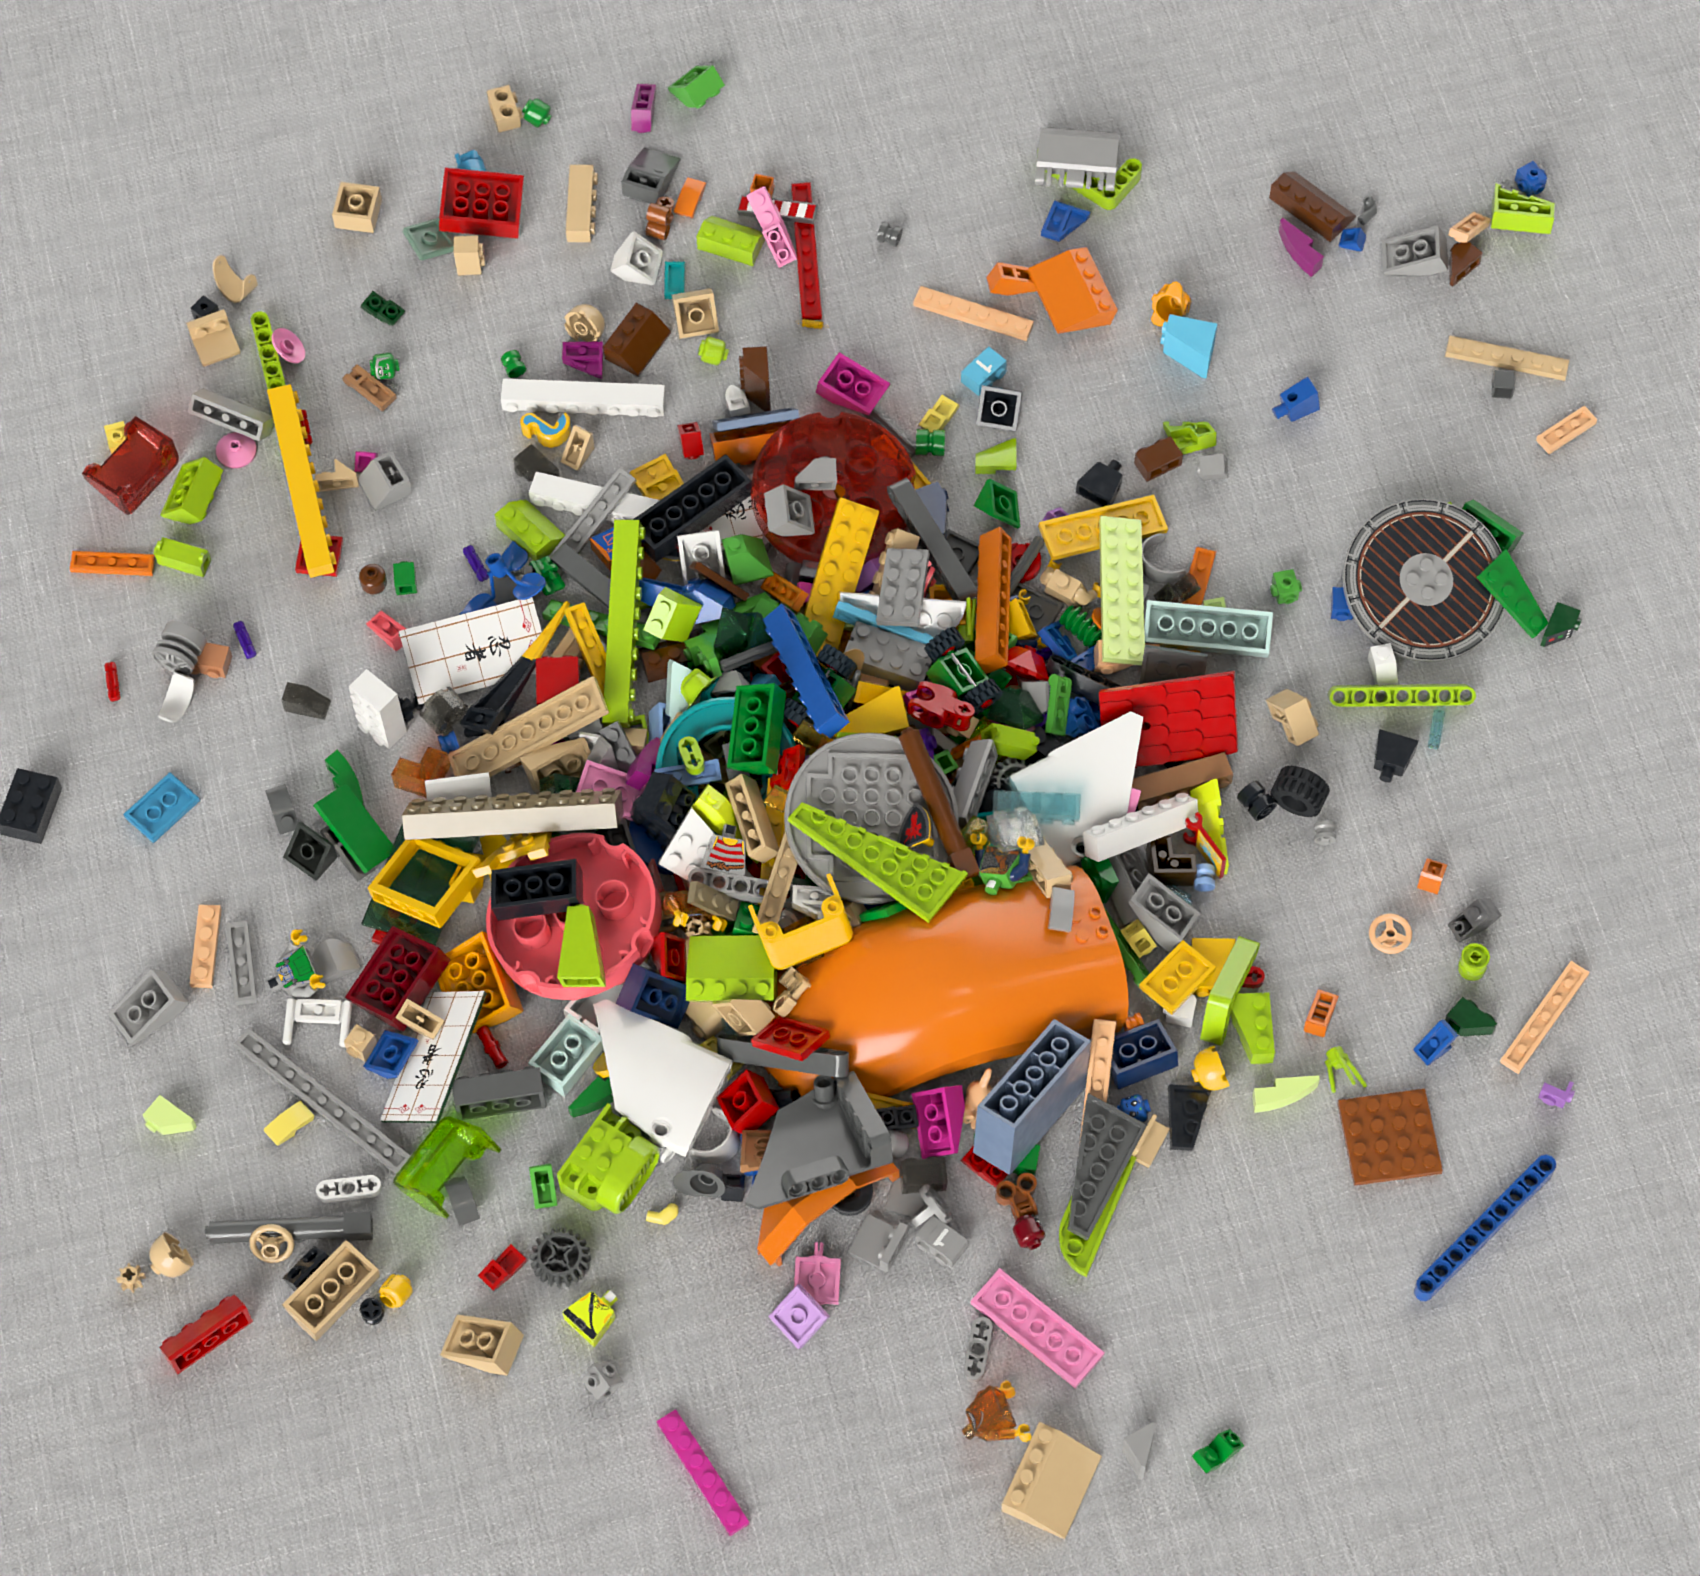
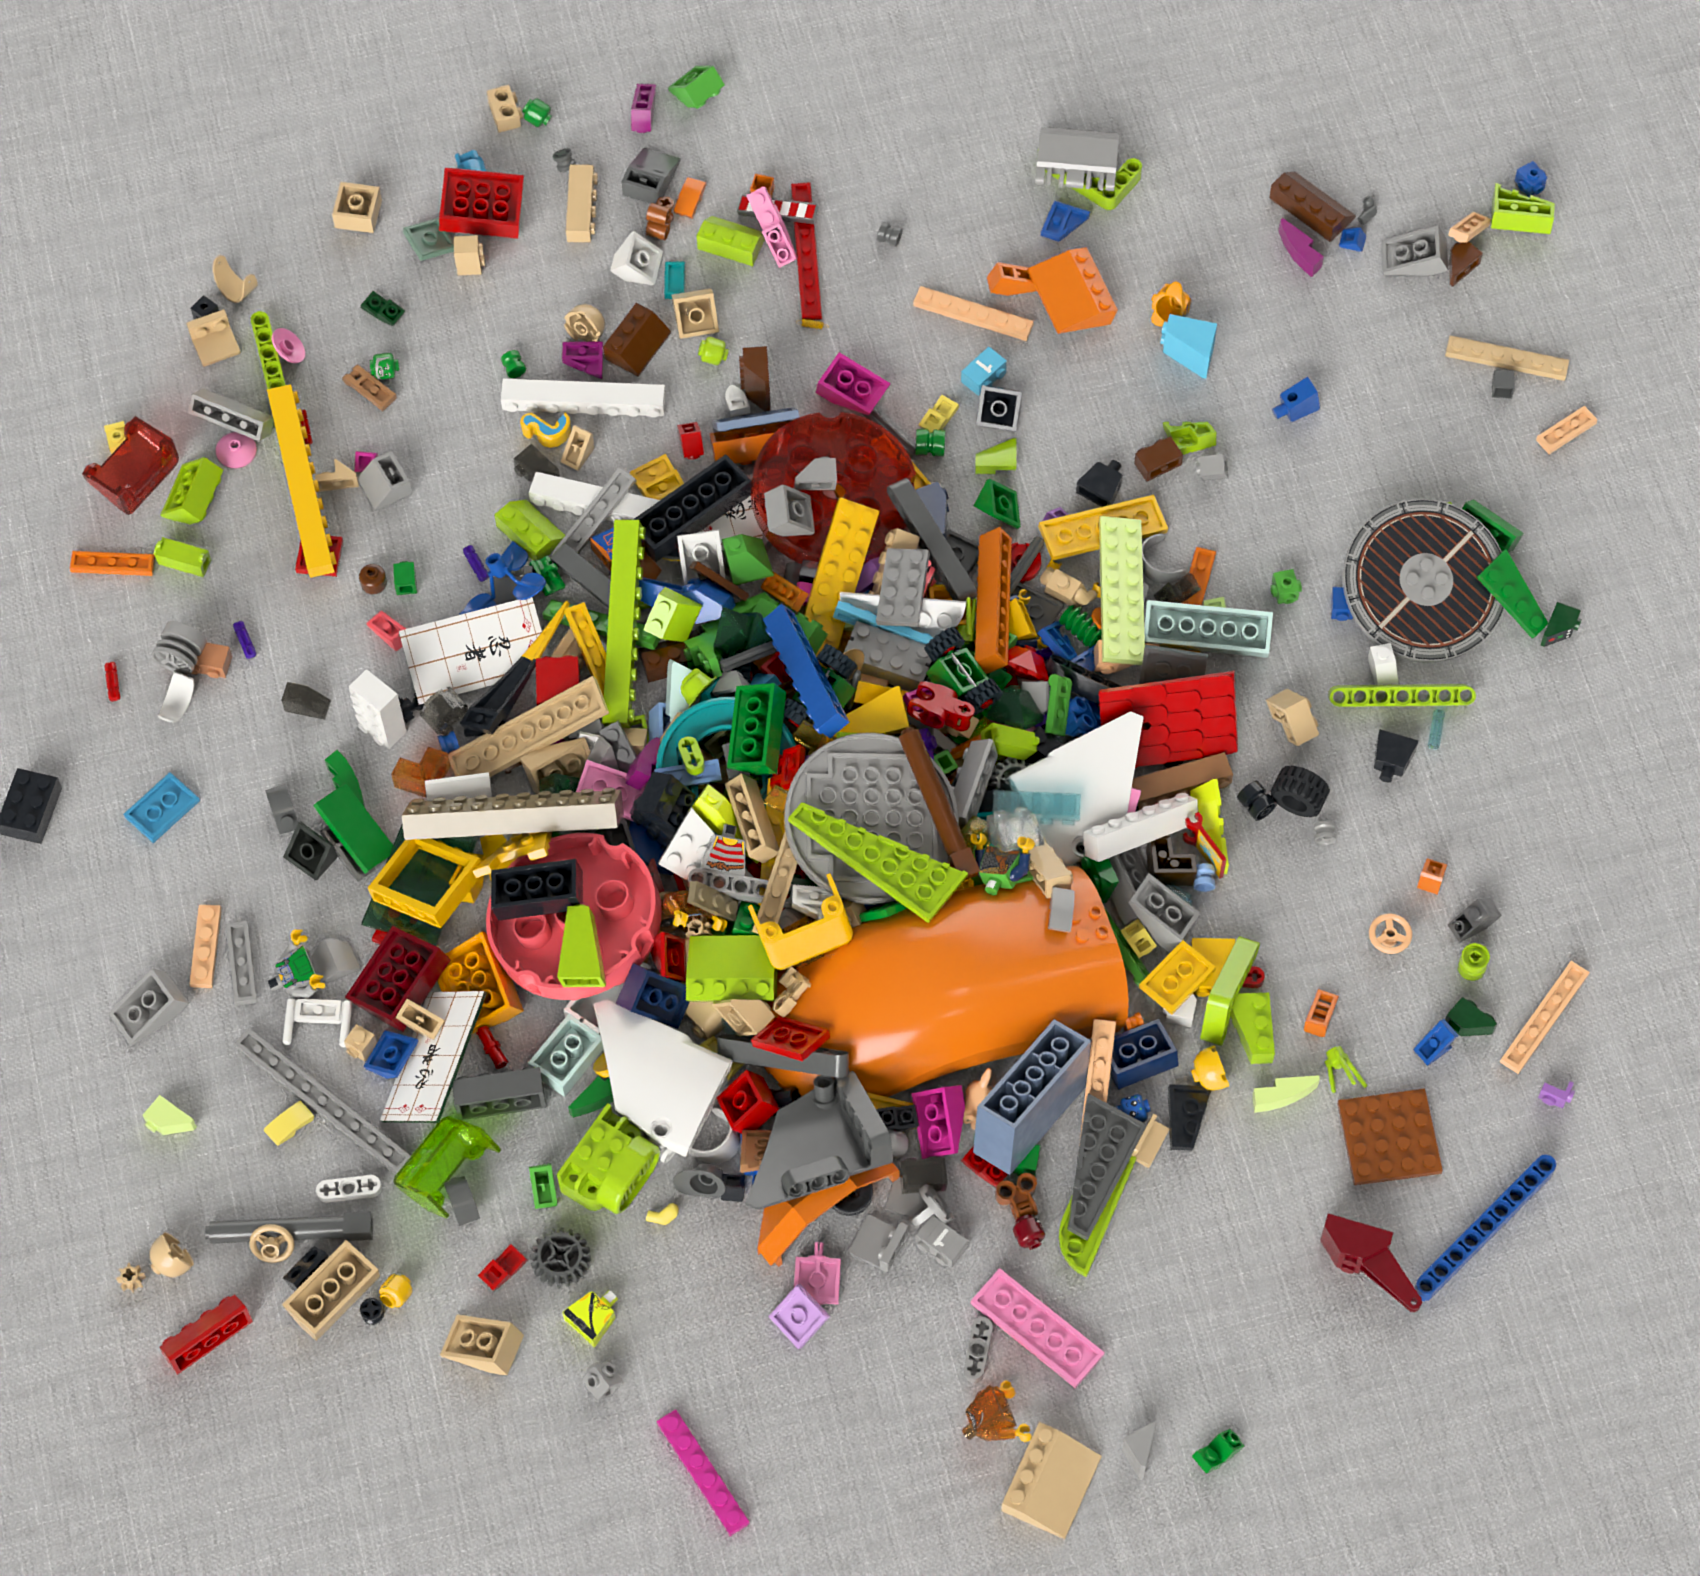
(563, 159): none -> dark grey wheel
(915, 828): shield -> none
(1366, 1249): none -> dark red slope

